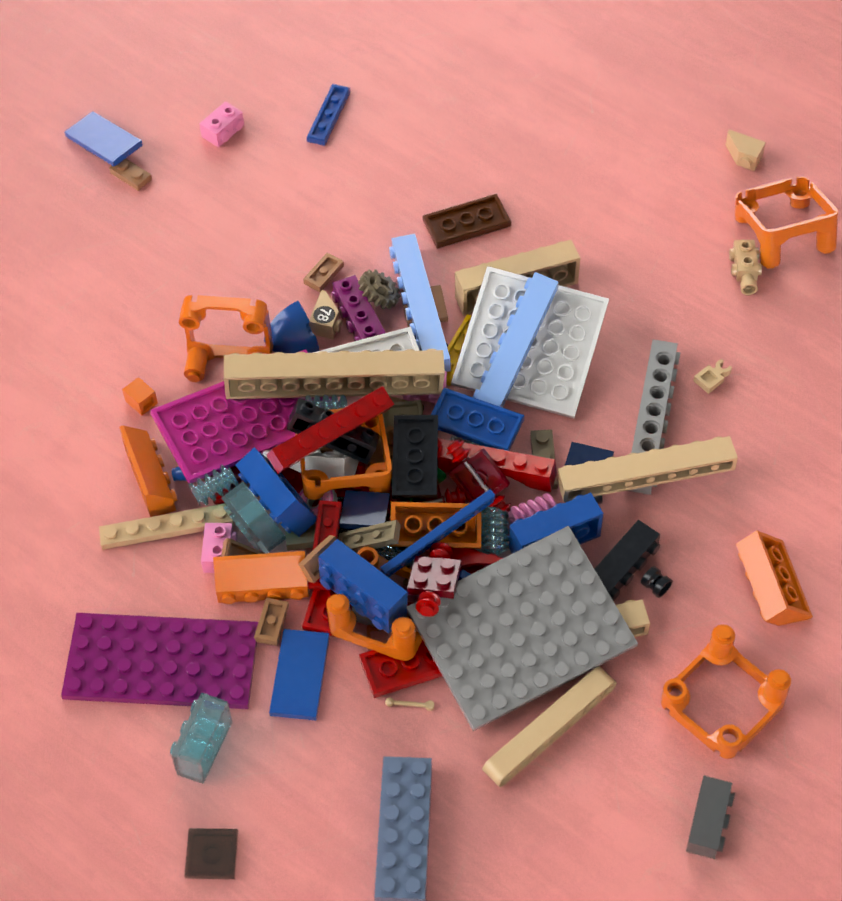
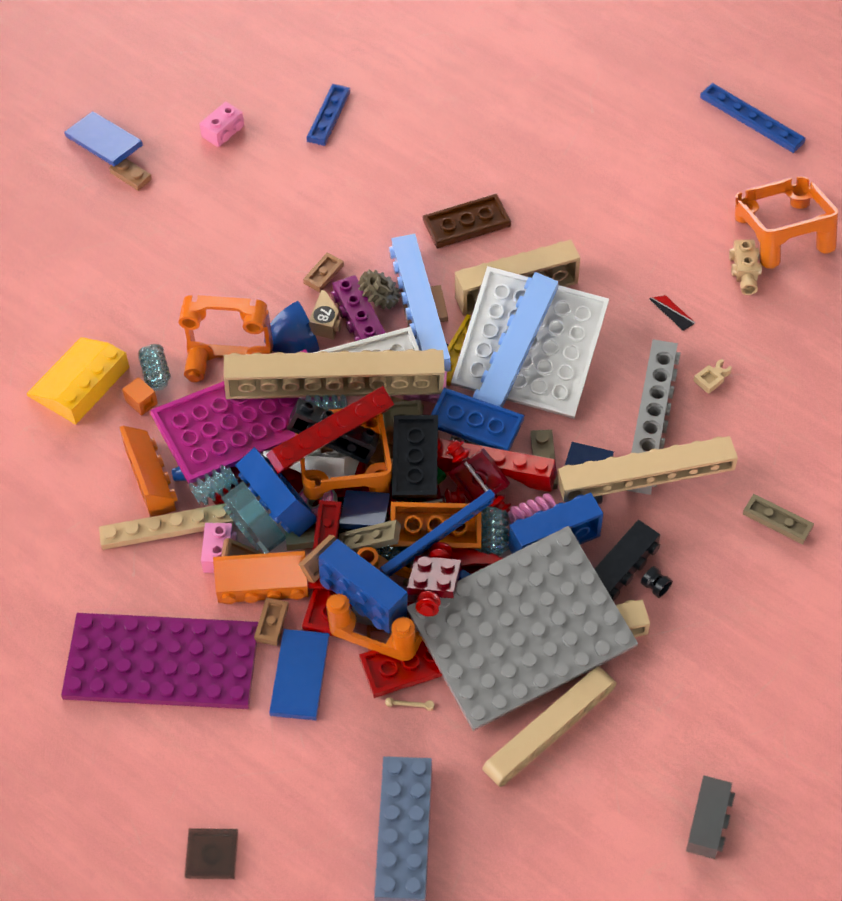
(80, 378): none -> yellow slope
(154, 366): none -> clear light blue piece
(201, 737): clear light blue brick -> none
(671, 310): none -> sticker
(721, 651): orange piece -> none
(745, 149): tan slope -> none
(753, 118): none -> blue tile
(773, 579): orange slope -> none
(778, 518): none -> dark tan plate

